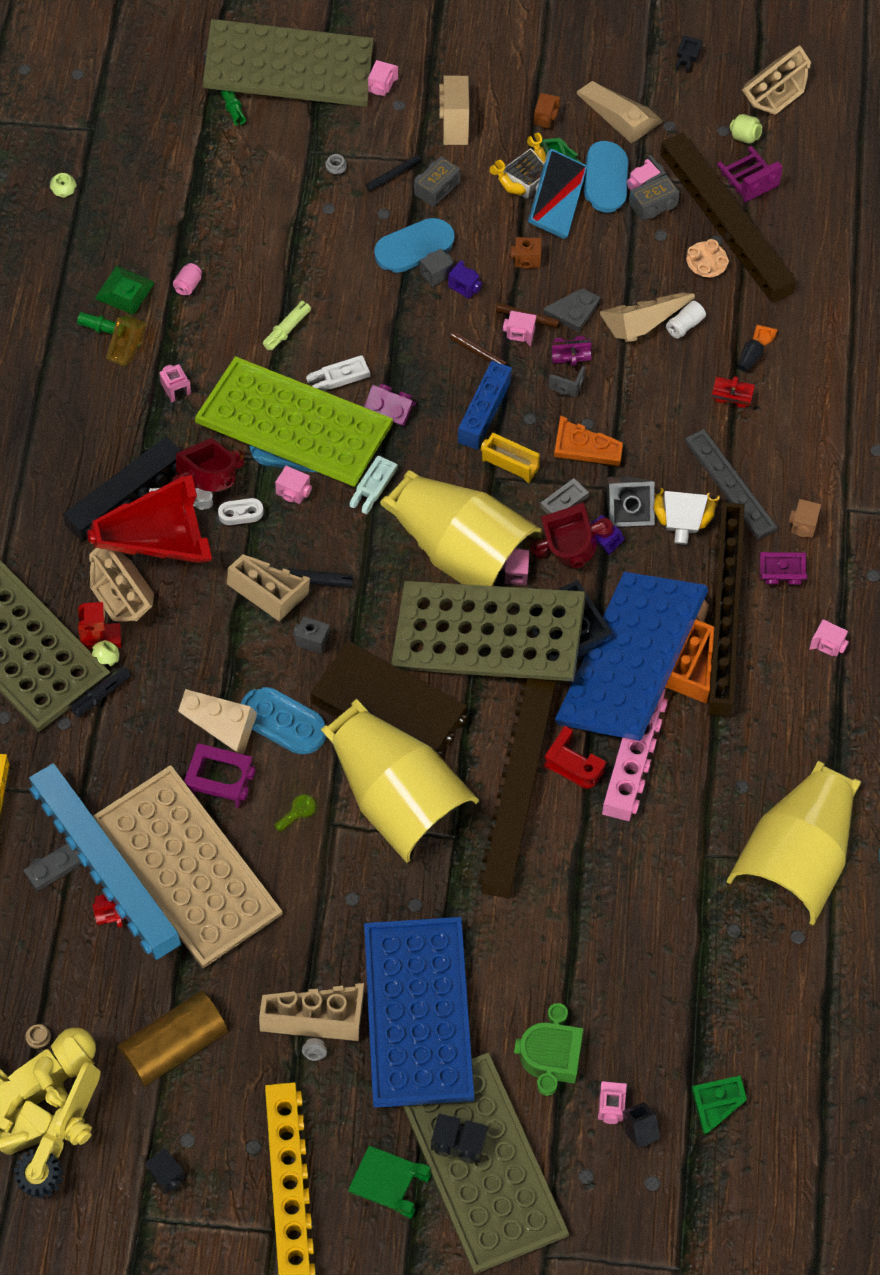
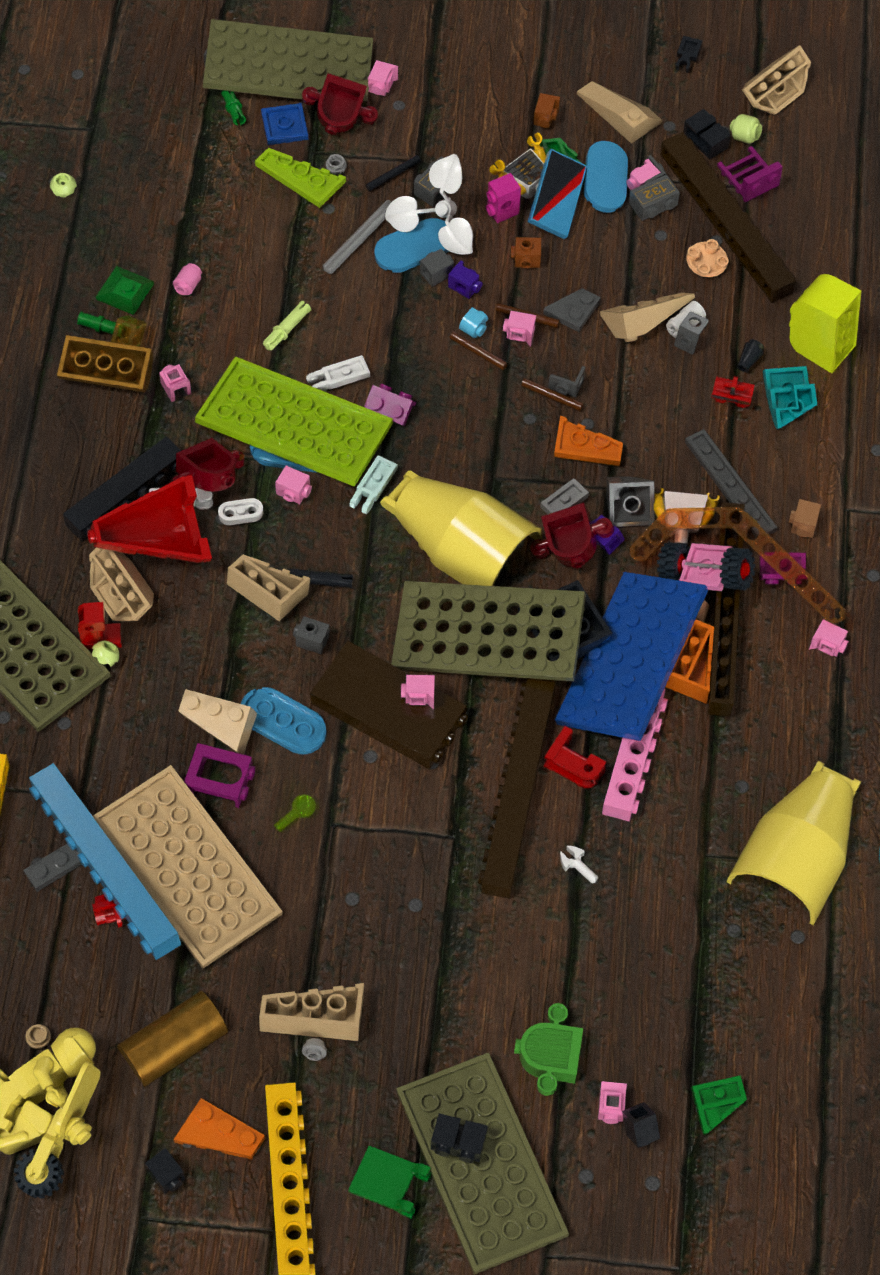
(93, 696): black axle -> none
(106, 363): none -> pearl gold brick
(219, 1131): none -> orange wing
(284, 124): none -> blue tile
(300, 177): none -> lime wing
(340, 104): none -> dark red piece
(356, 239): none -> light grey axle
(394, 777): light yellow windscreen -> none
(418, 690): none -> bright pink window
(418, 1012): blue plate -> none
(455, 109): tan wedge -> none
(457, 234): none -> white plant
(474, 323): none -> medium azure plate
(484, 405): blue brick -> none
(503, 198): none -> dark pink brick
(510, 456): yellow window -> none
(516, 567): bright pink brick -> none
(552, 394): none -> reddish brown bar
(571, 350): magenta hips -> none
(577, 863): none -> white bar
(688, 335): none -> dark grey bracket
(707, 134): none -> black piece
(707, 565): none -> plate
(758, 545): none -> clear orange beam
(764, 334): orange tile -> none
(788, 393): none -> teal slope
(825, 321): none -> neon yellow brick

